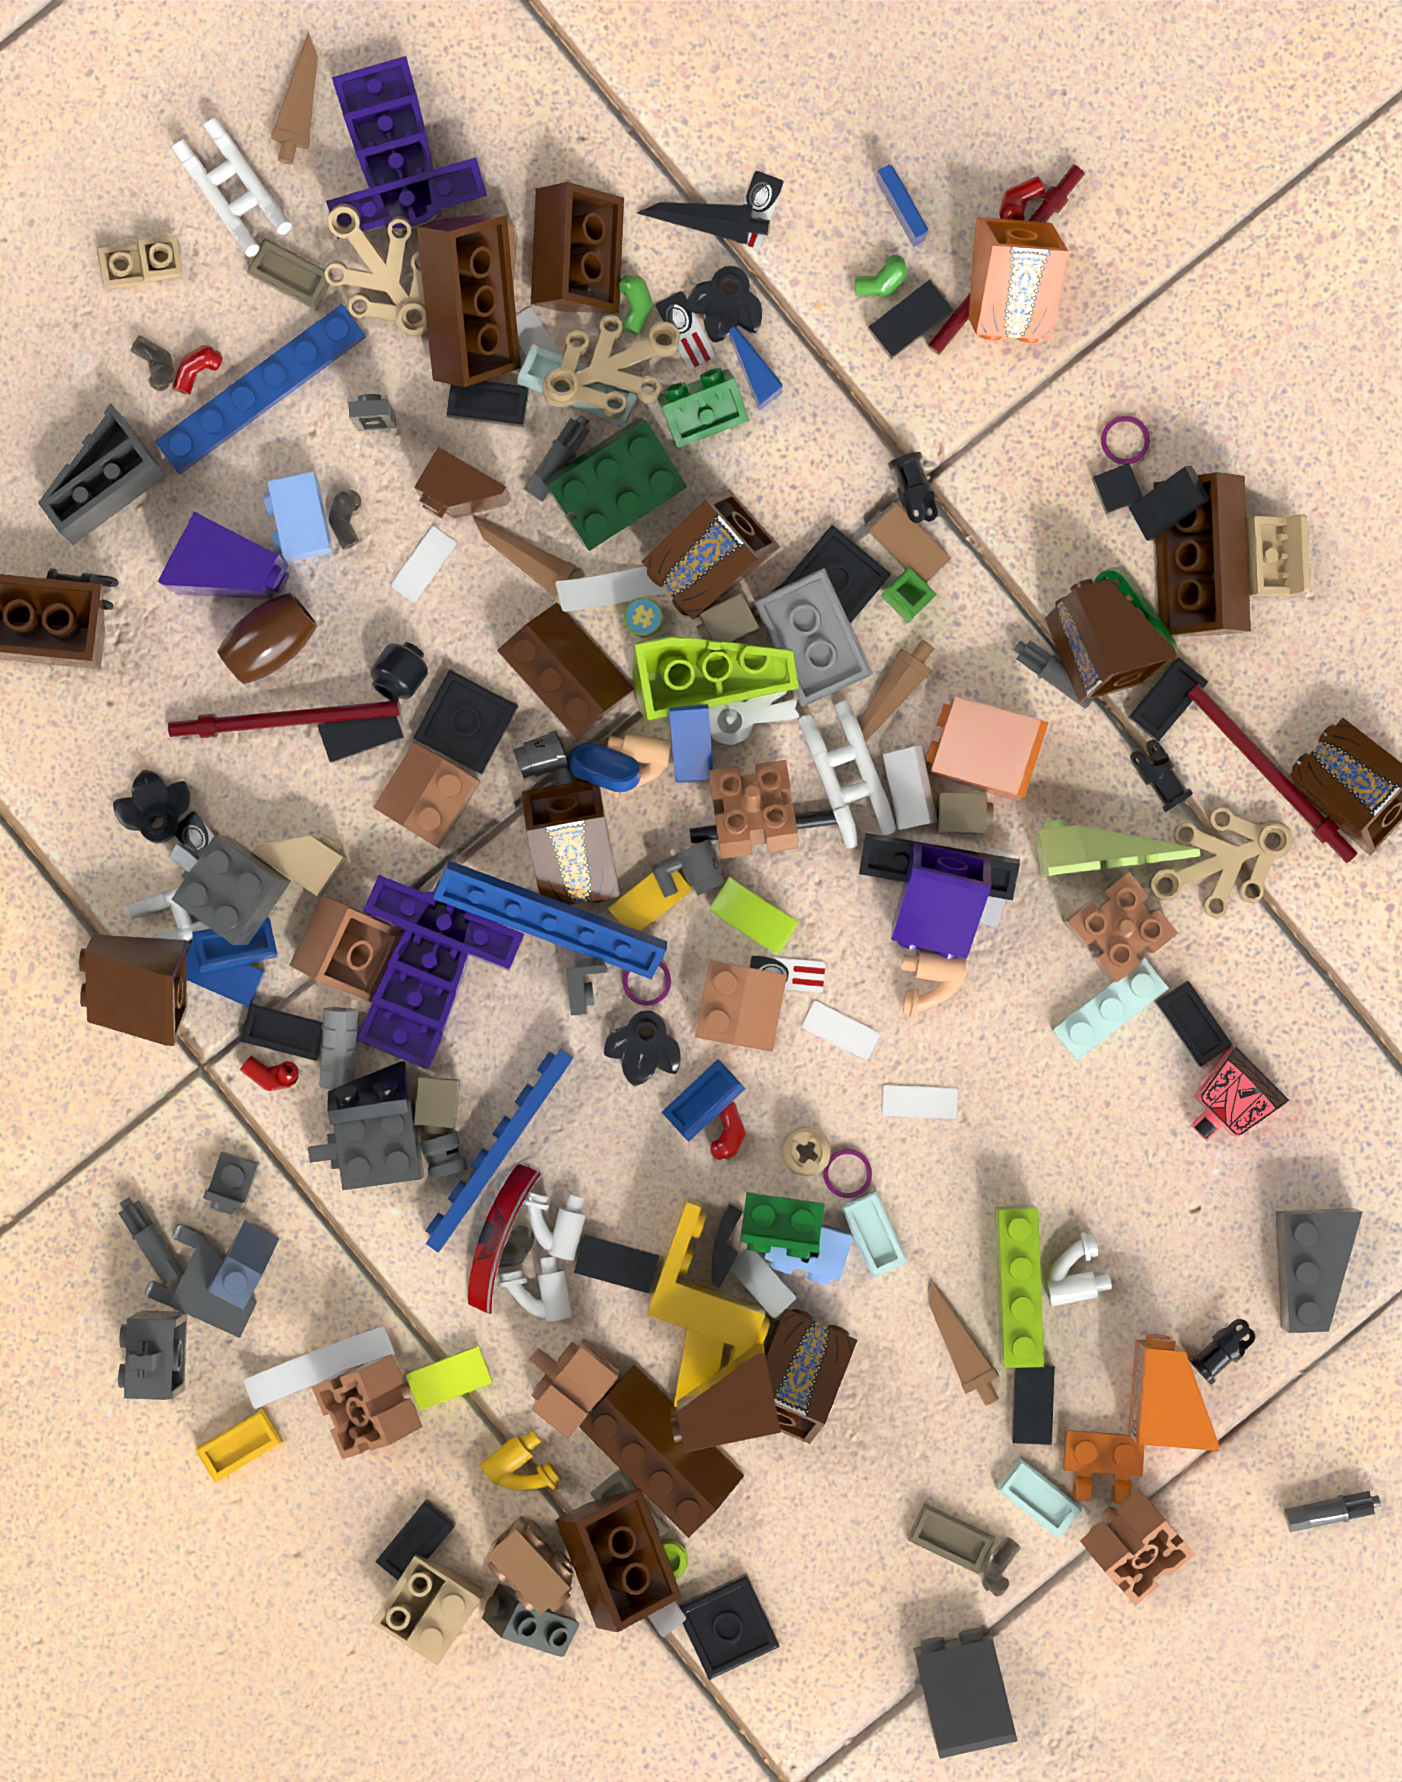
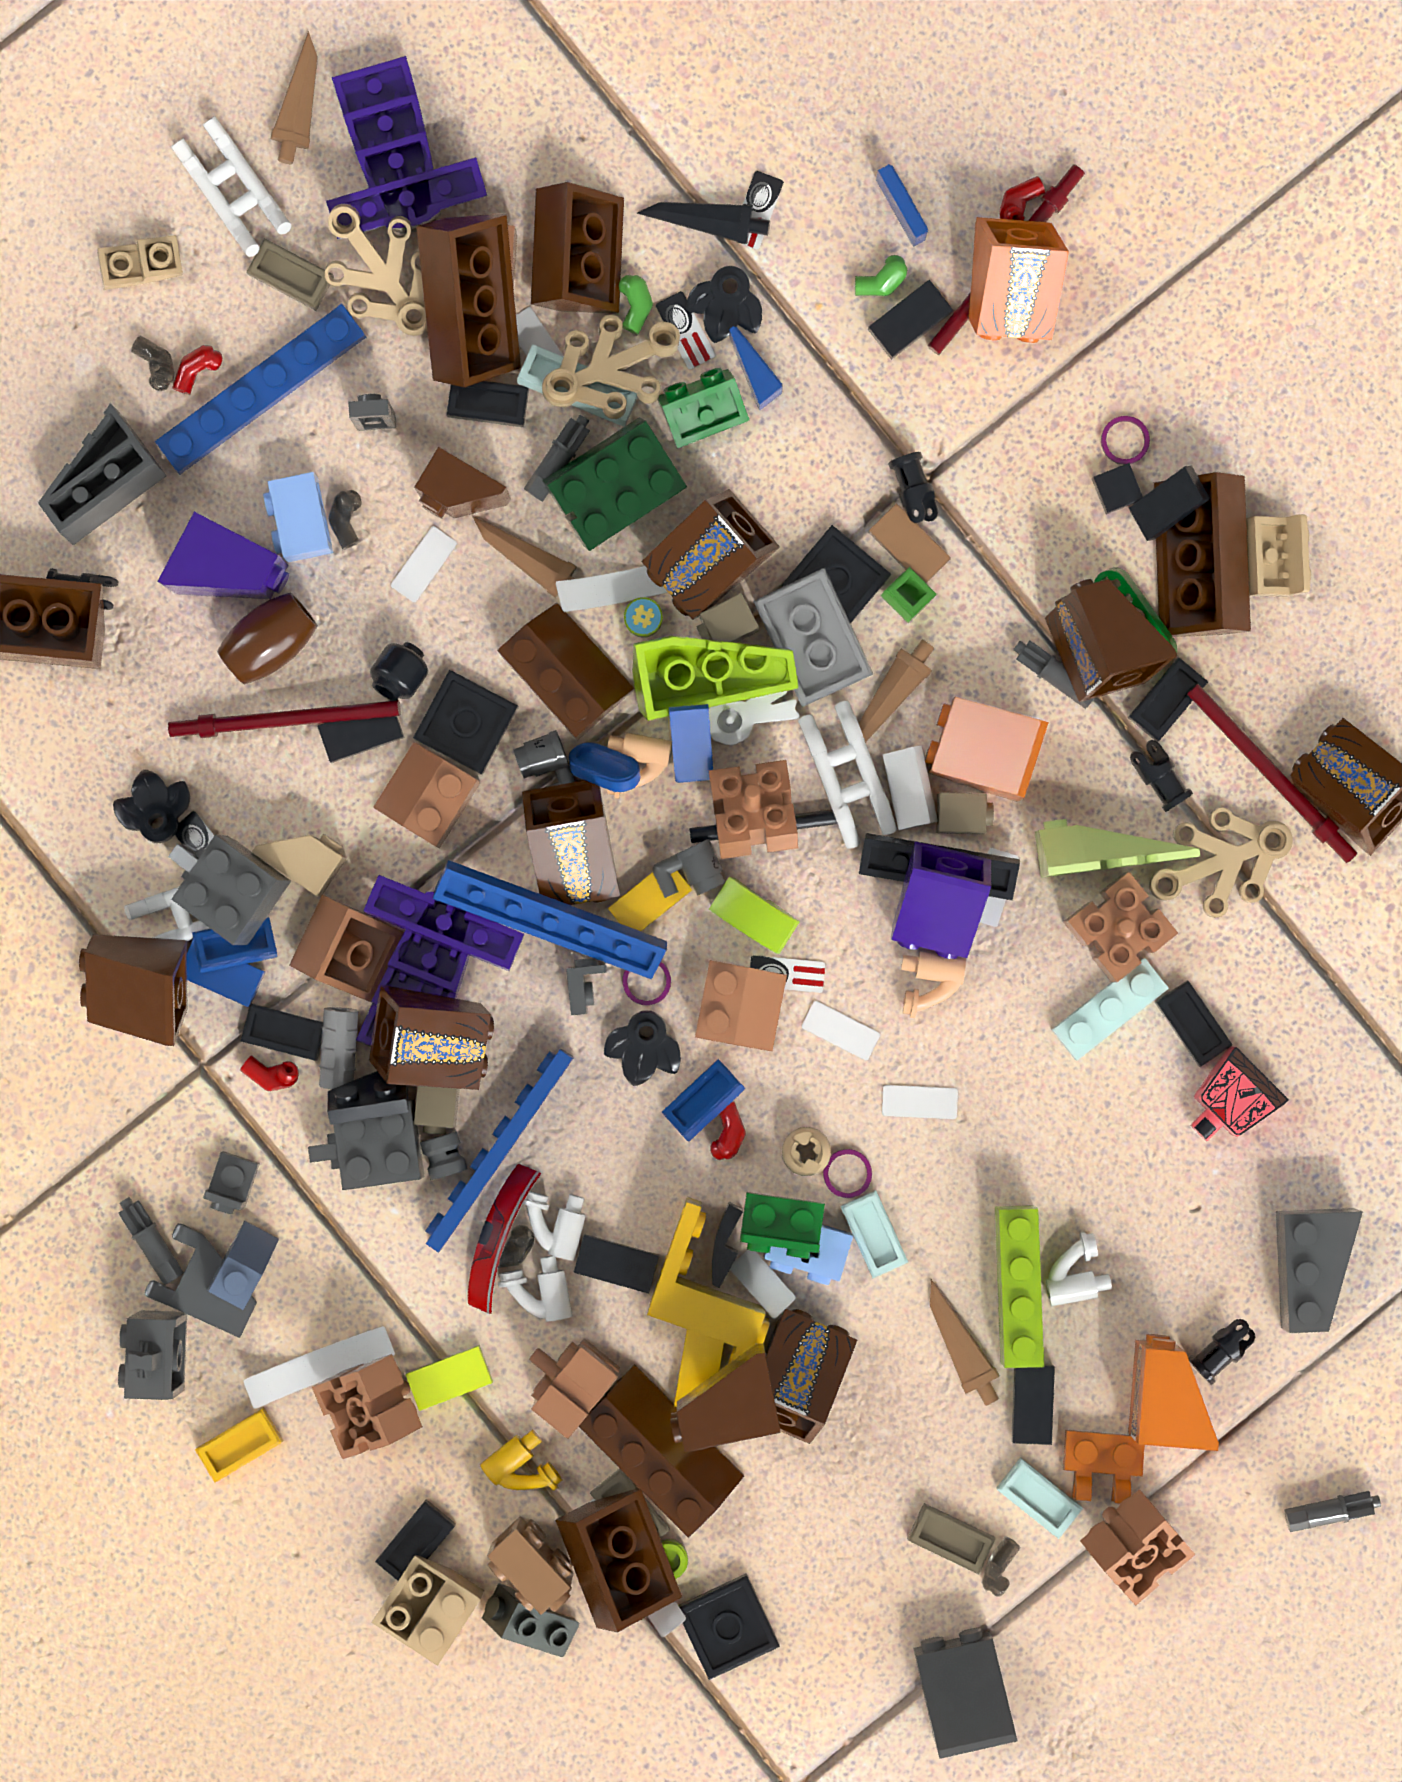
(430, 1039): none -> reddish brown slope

